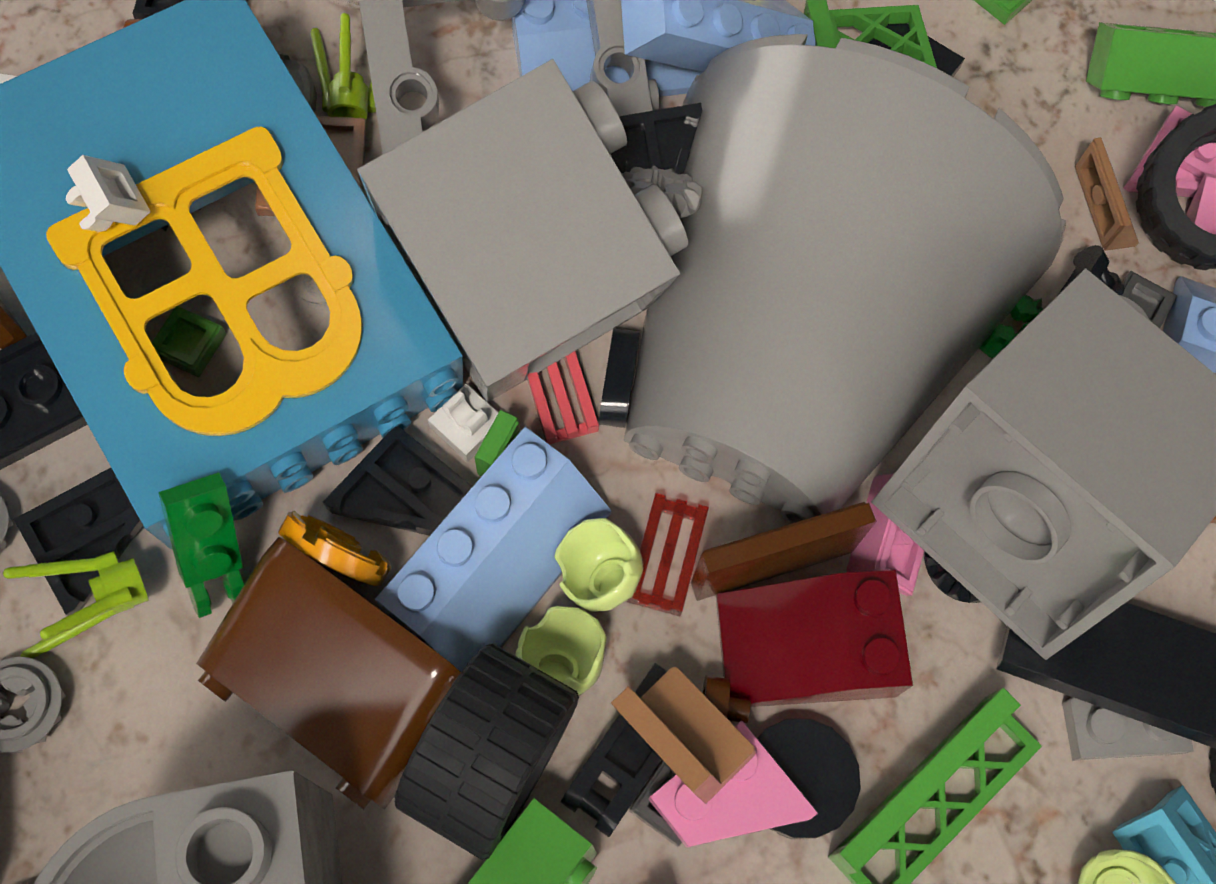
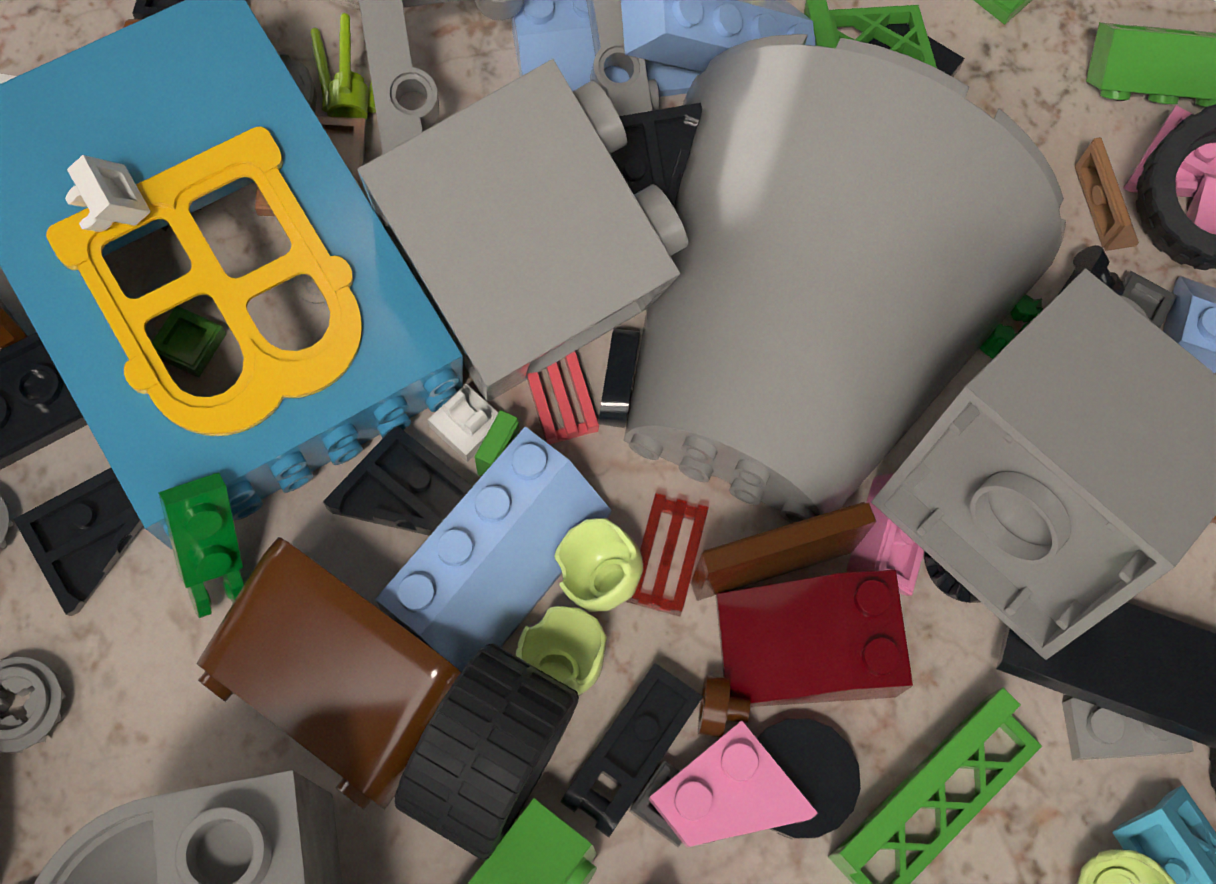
(114, 590): lime plant -> none
(334, 548): light orange tile -> none
(678, 188): light grey gear -> none
(687, 733): medium nougat panel -> none

